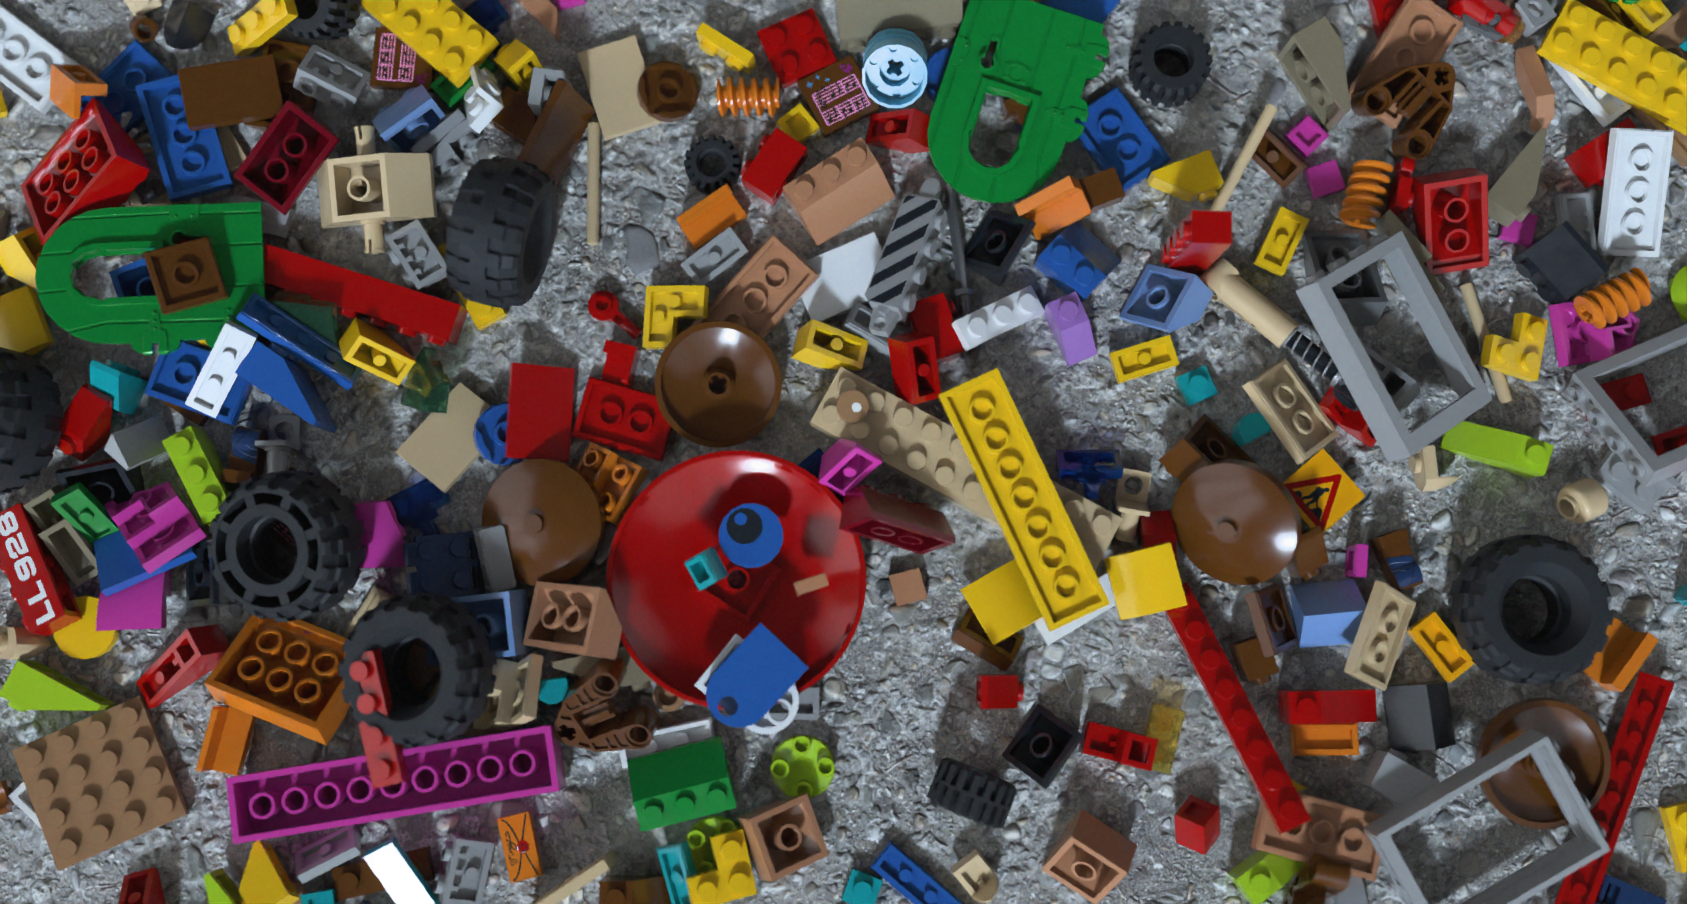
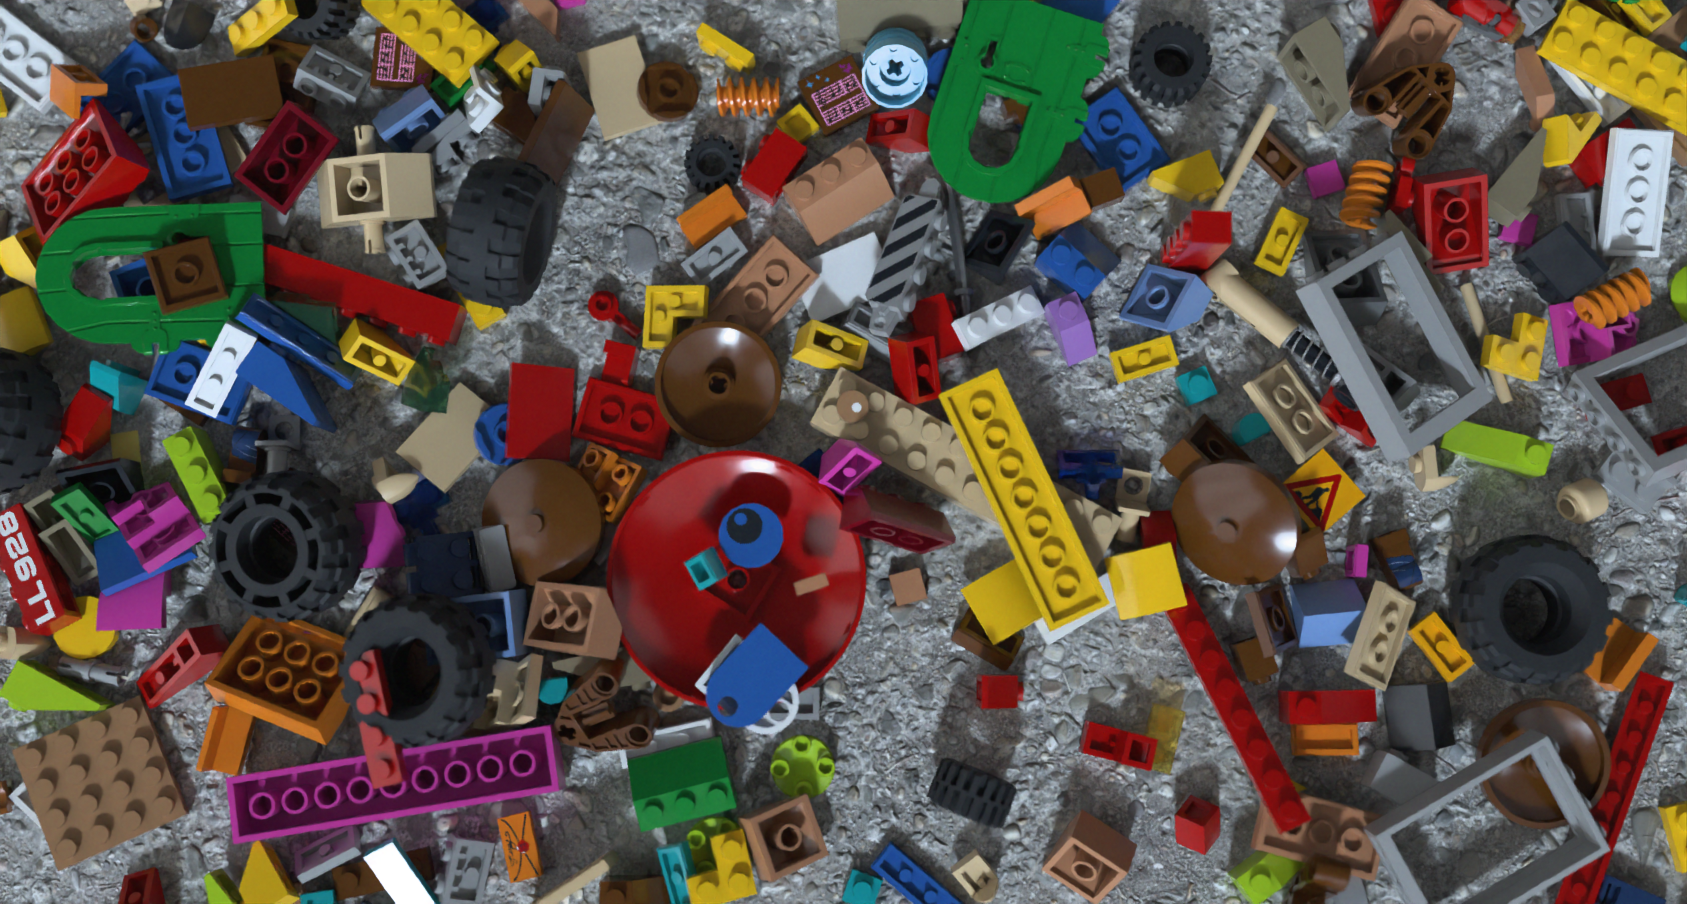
(92, 671): none -> light grey pin
(138, 442): light grey slope -> none
(201, 584): black slope -> none
(391, 483): none -> tan plate
(593, 183): tan bar -> none
(796, 47): red plate -> none
(1042, 746): black slope -> none
(1306, 136): dark pink tile -> none
(1567, 136): none -> yellow slope

